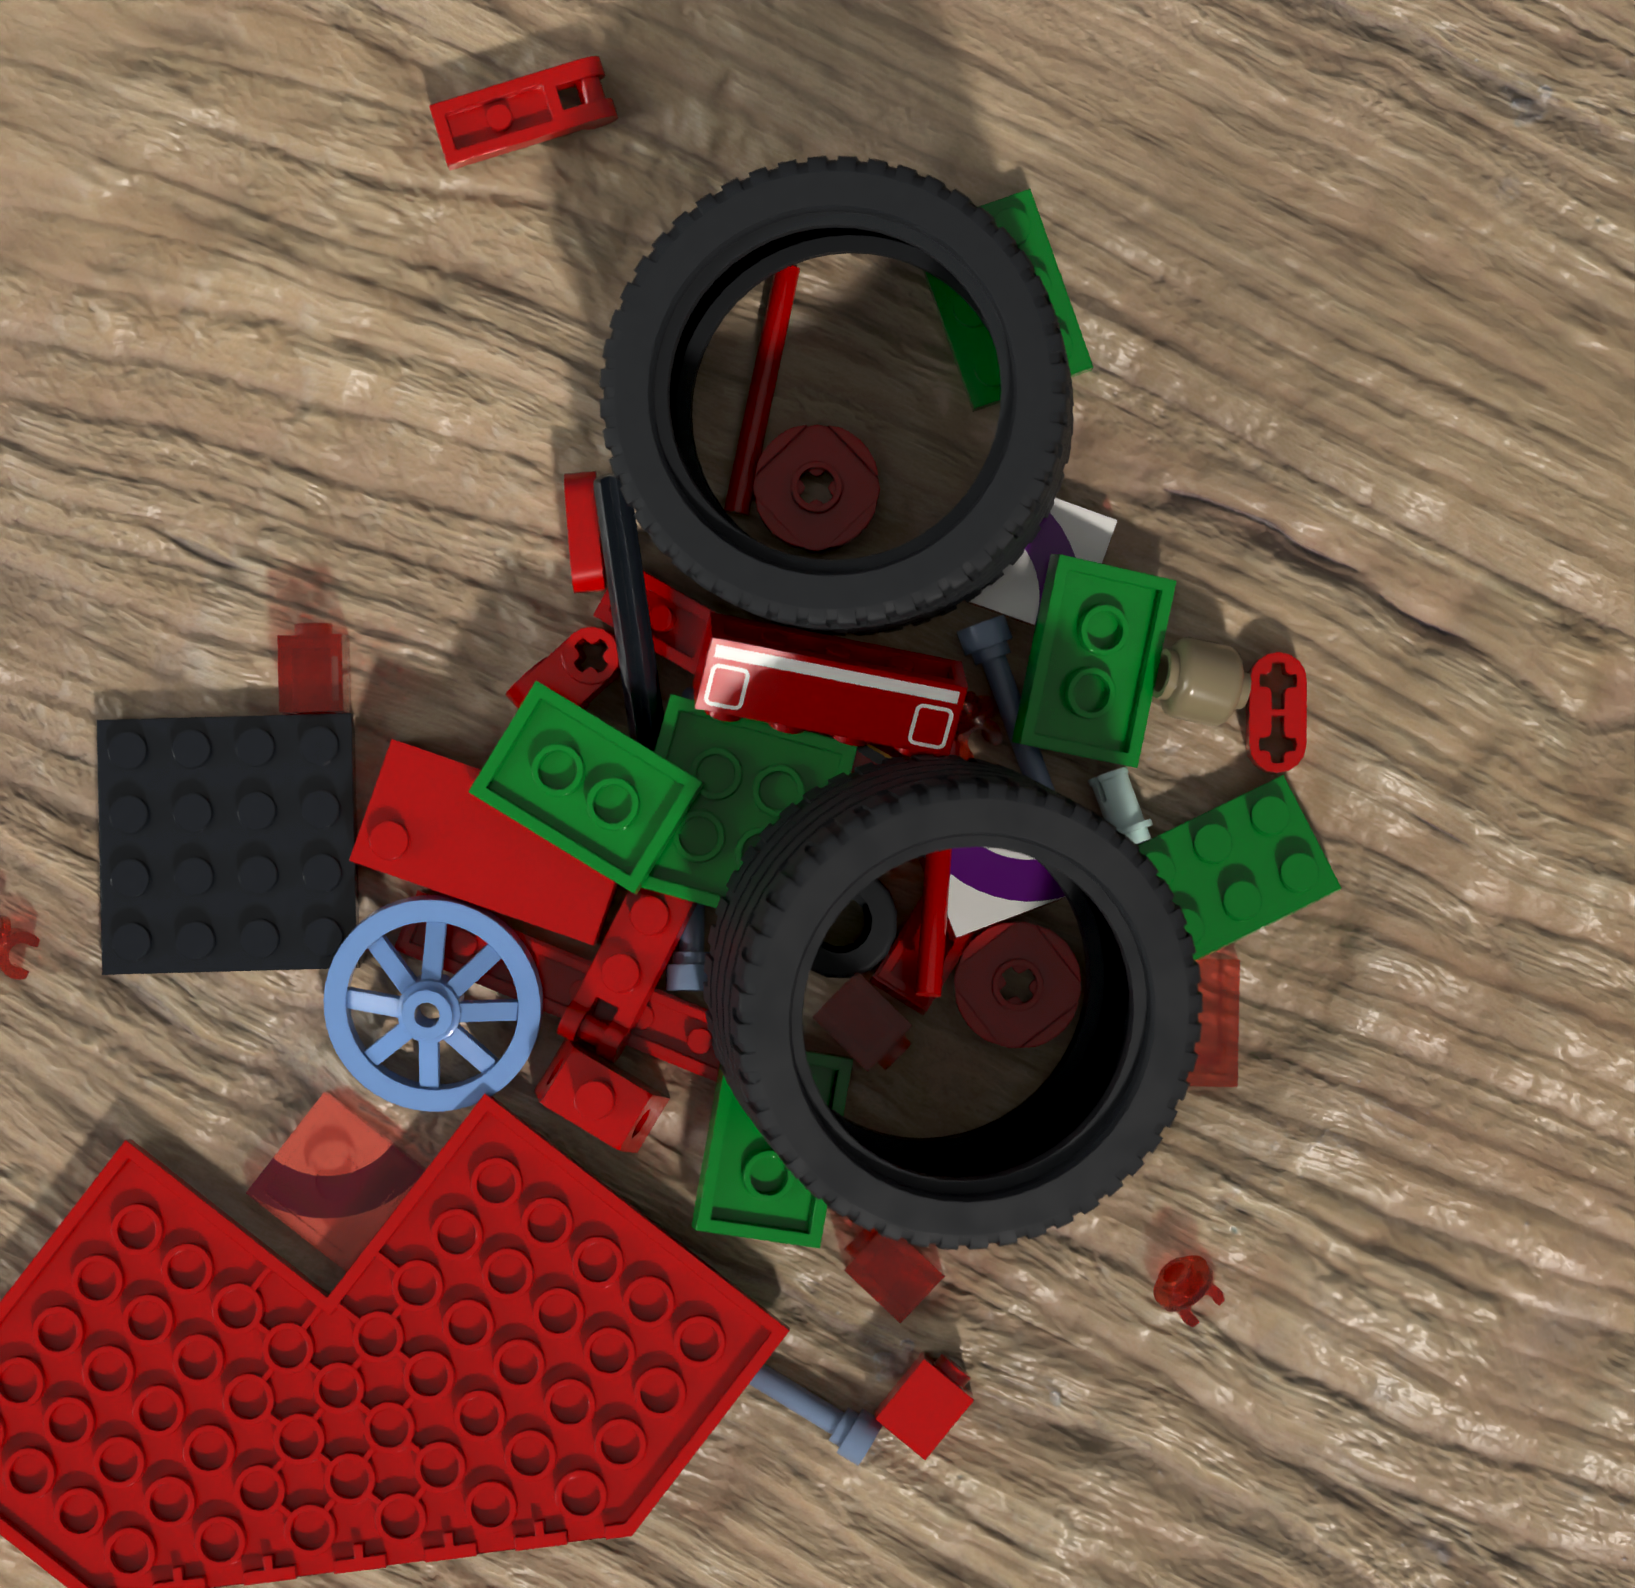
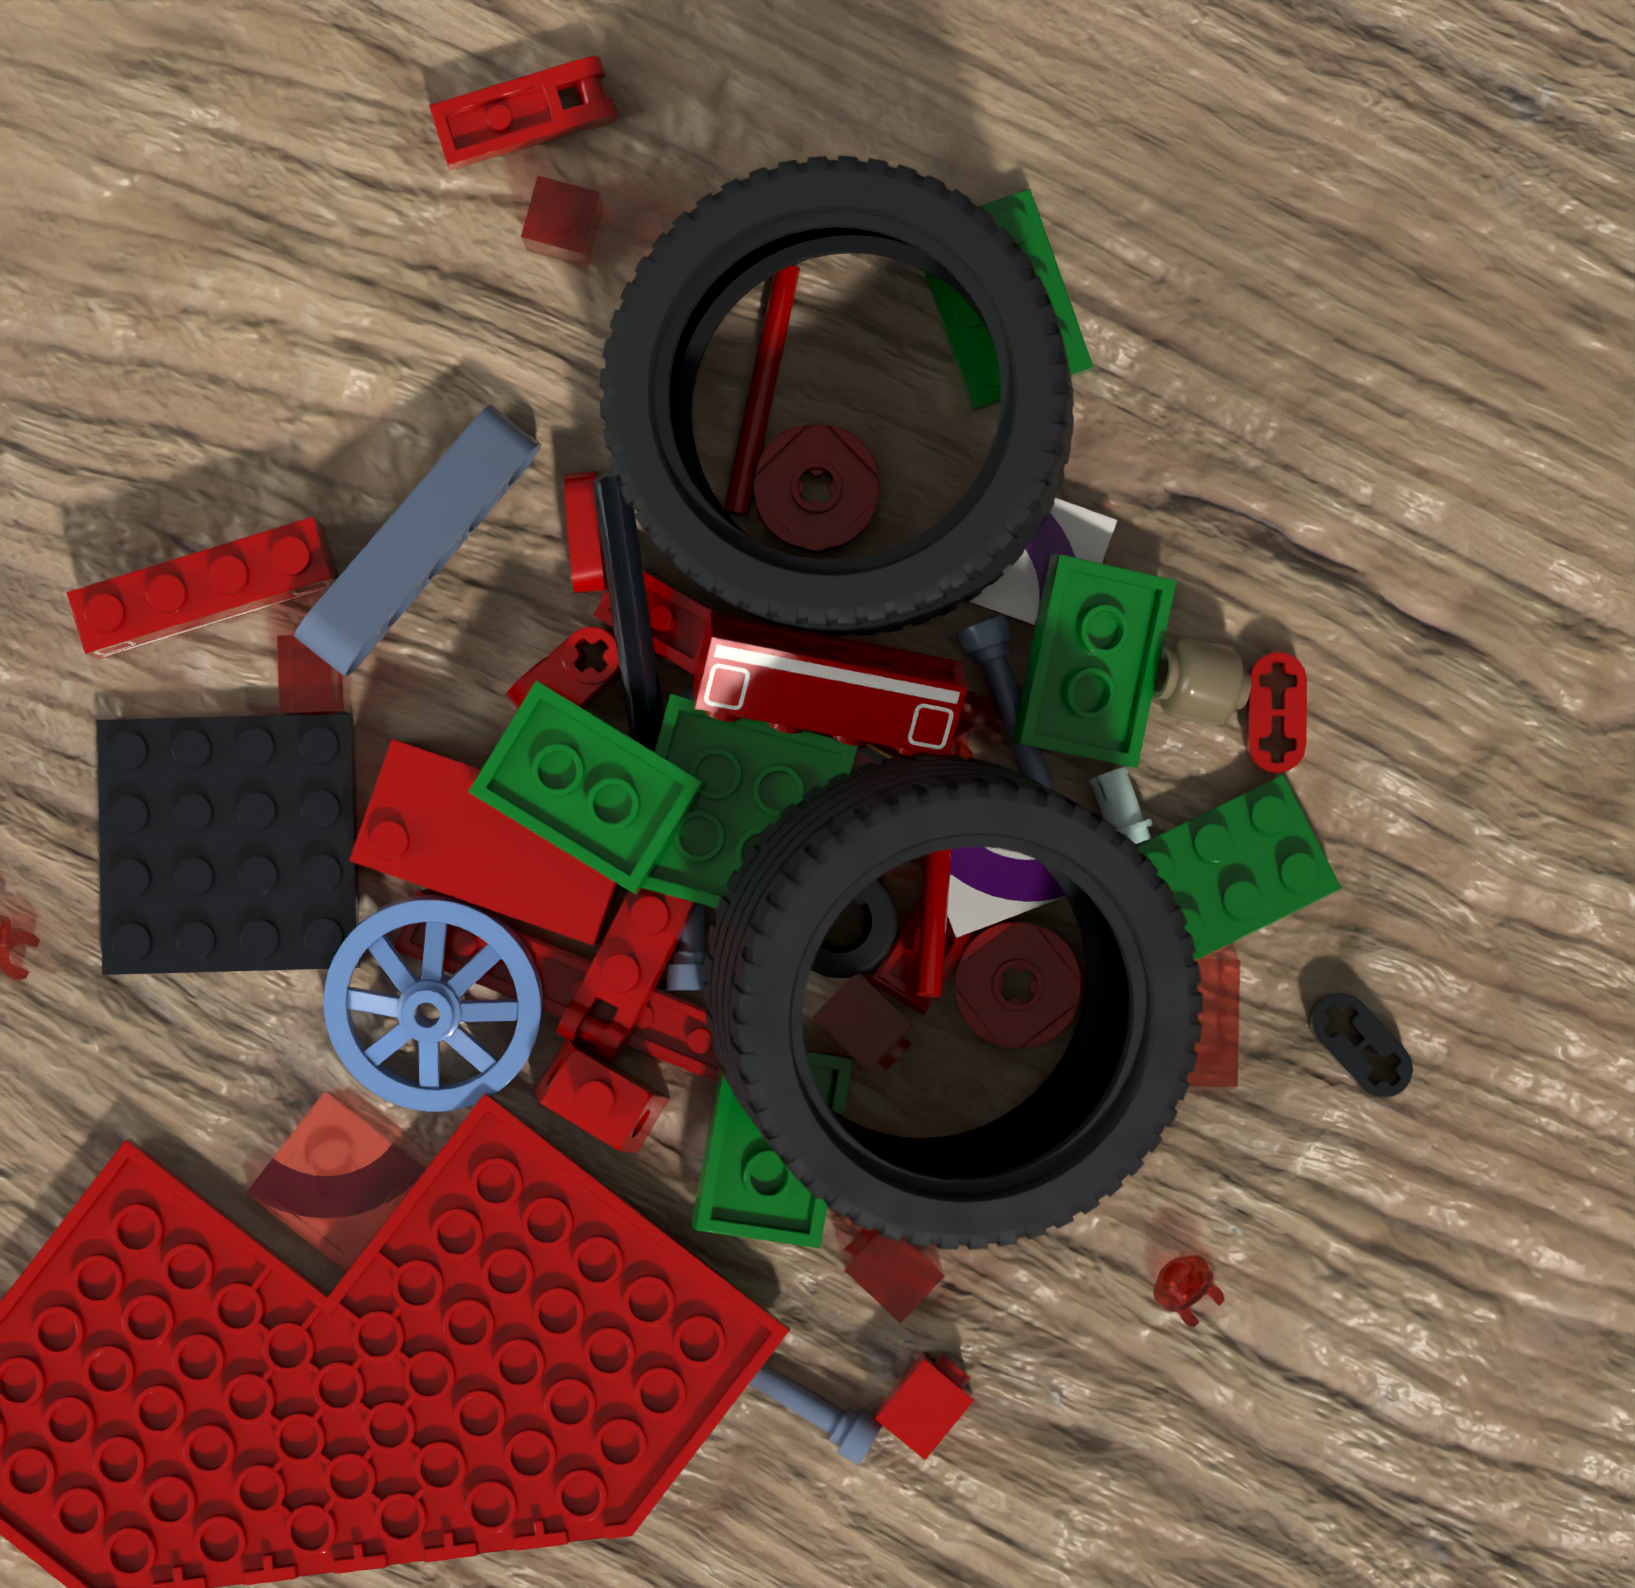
(203, 588): none -> red brick
(417, 541): none -> sand blue beam
(562, 221): none -> clear red brick
(1349, 1055): none -> black beam

